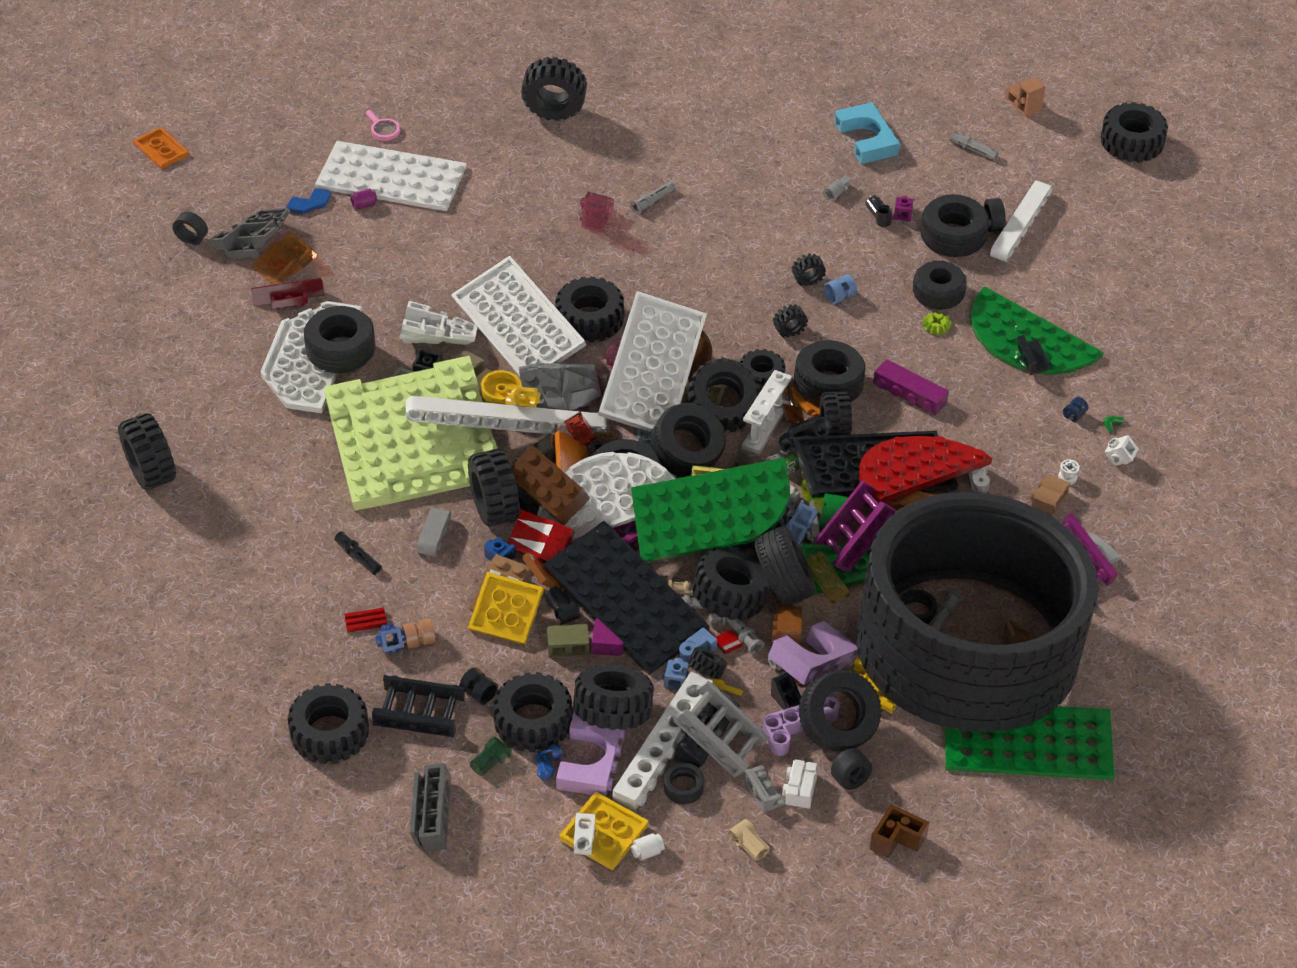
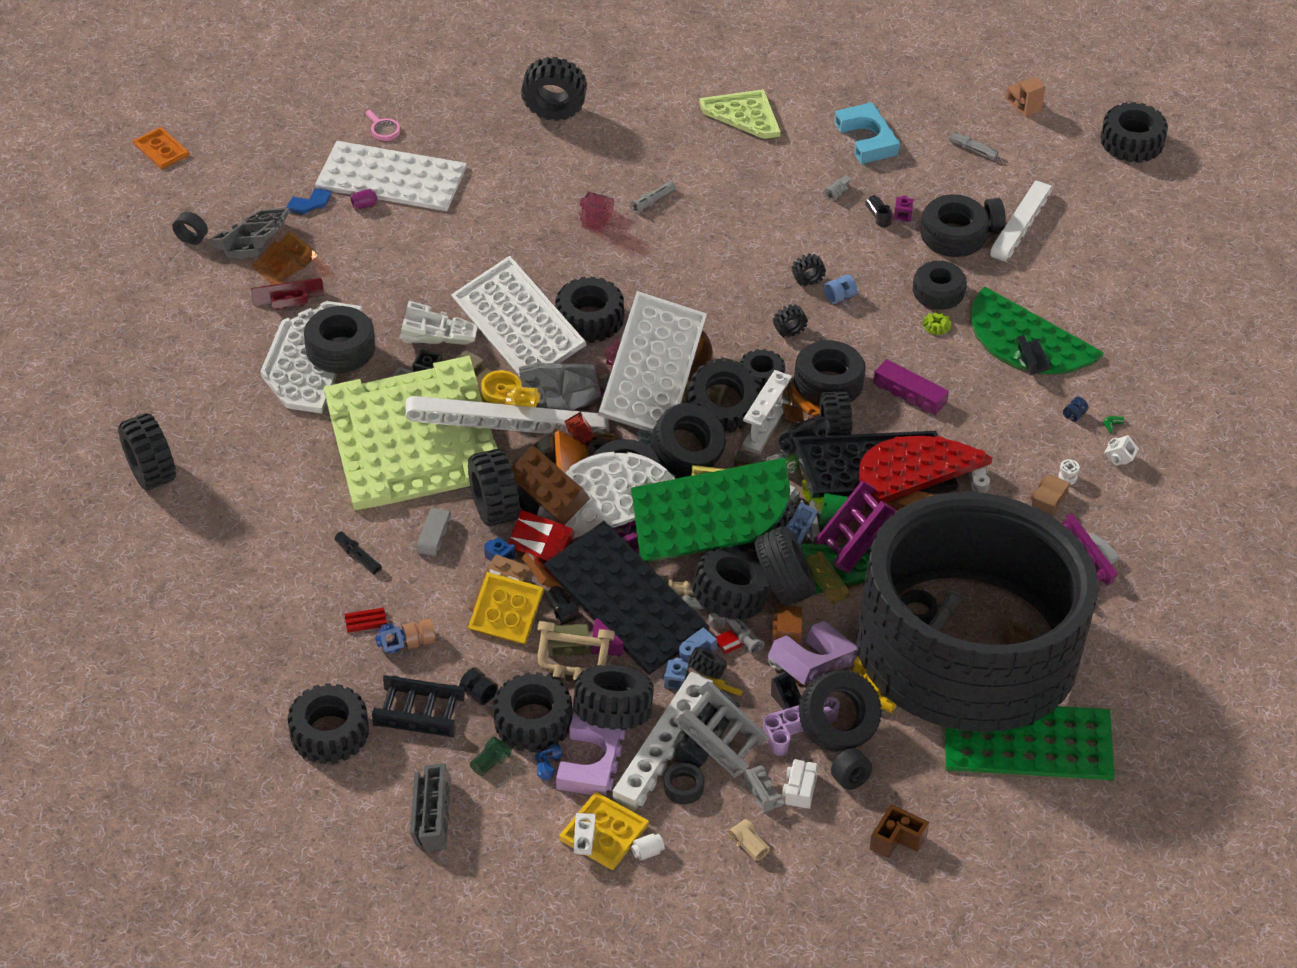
(560, 671): none -> tan bar
(743, 110): none -> yellowish green plate

